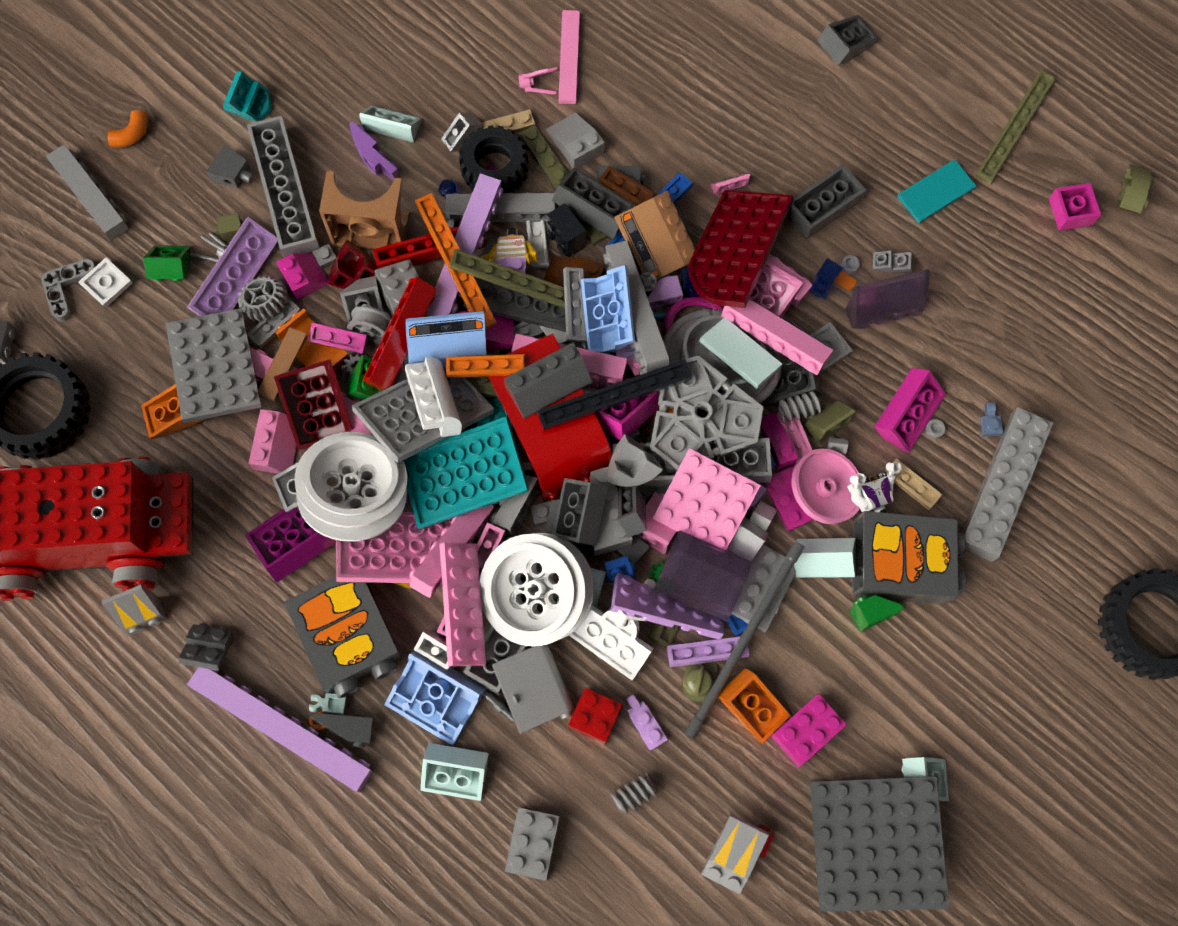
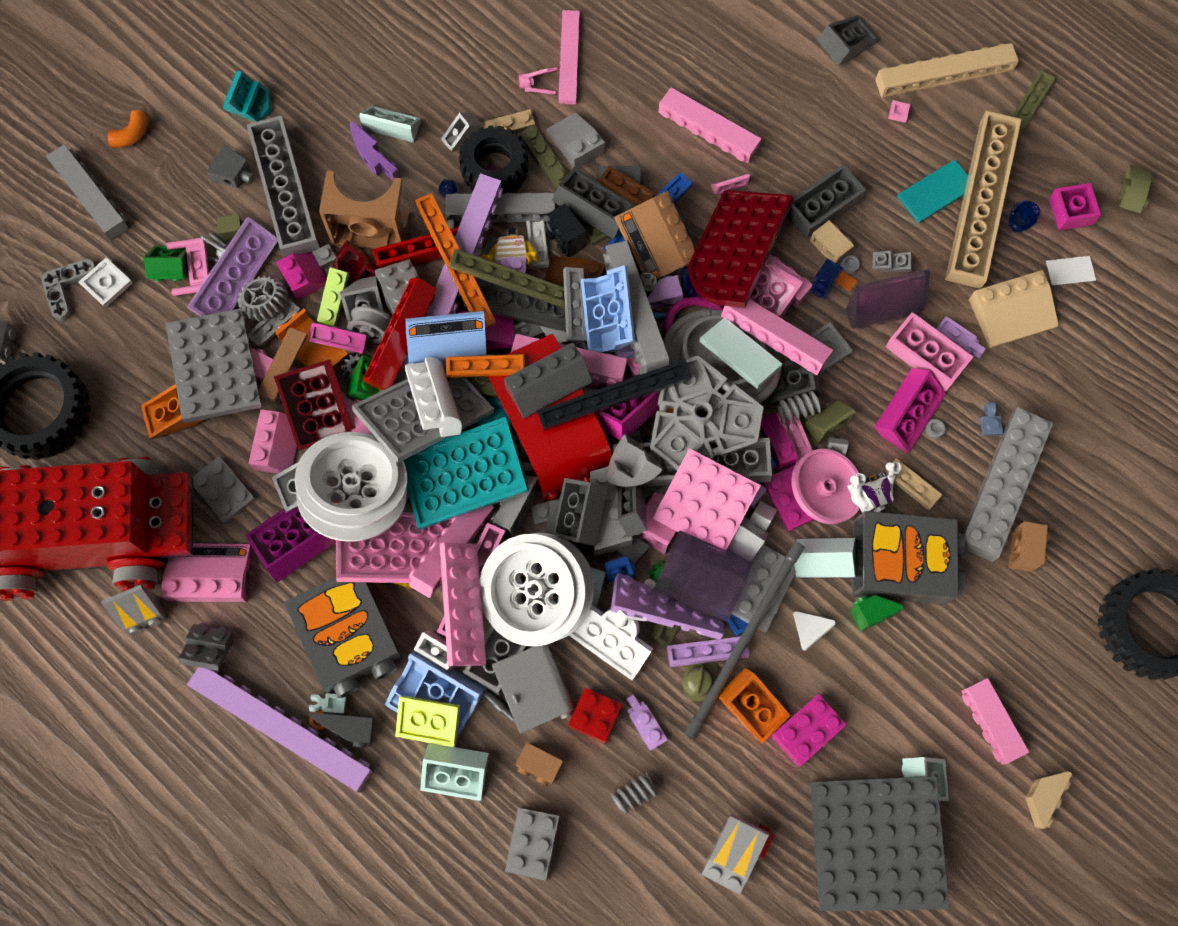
(197, 264): none -> bright pink plate
(209, 575): none -> bright pink piece
(222, 490): none -> light grey plate
(331, 298): none -> plate
(427, 720): none -> neon yellow plate
(539, 764): none -> medium nougat brick
(709, 125): none -> bright pink brick
(811, 628): none -> white piece
(832, 242): none -> tan brick
(899, 111): none -> bright pink plate
(929, 349): none -> bright pink brick
(946, 70): none -> tan brick
(961, 337): none -> lavender hinge
(983, 200): none -> tan brick
(994, 721): none -> bright pink brick
(1014, 309): none -> tan slope
(1023, 216): none -> clear blue hair
(1028, 546): none -> medium nougat brick
(1045, 797): none -> tan slope
(1071, 270): none -> white sticker

